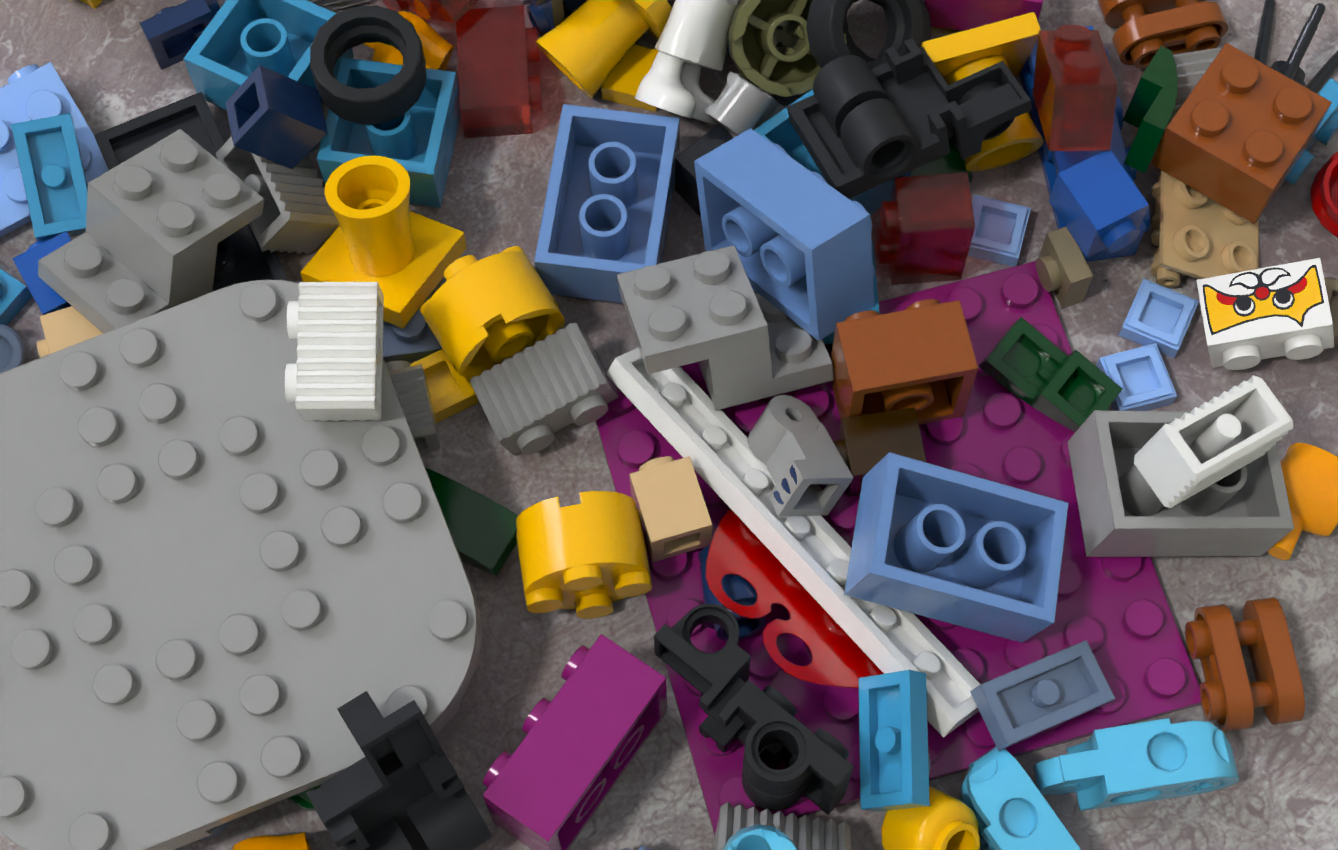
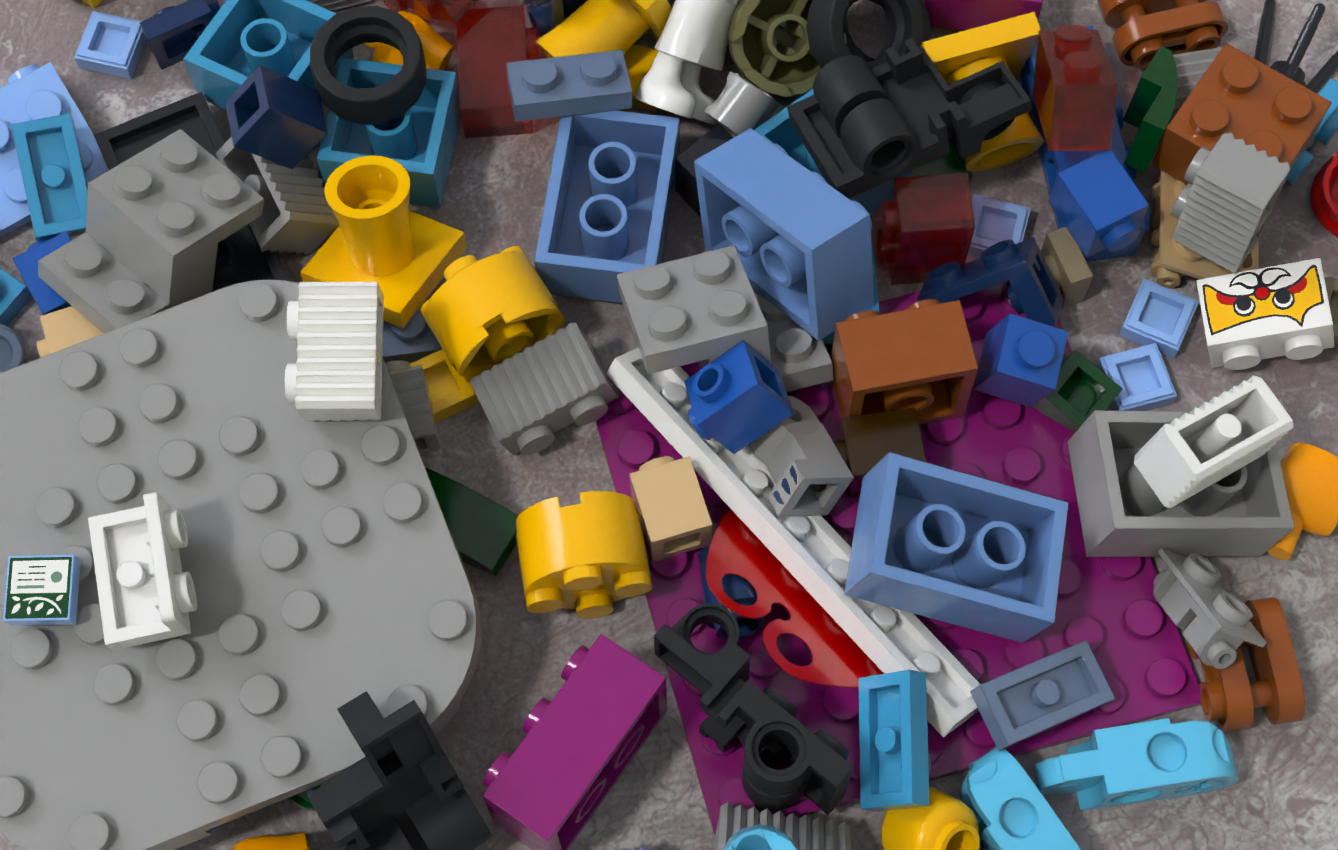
(42, 590): none -> tile
(111, 45): none -> light blue tile
(141, 573): none -> white bracket
(569, 85): none -> sand blue plate
(737, 398): none -> blue brick
(1020, 360): none -> blue brick
(1029, 282): none -> dark blue bracket
(1221, 620): none -> light grey hinge
(1228, 200): none -> light grey brick

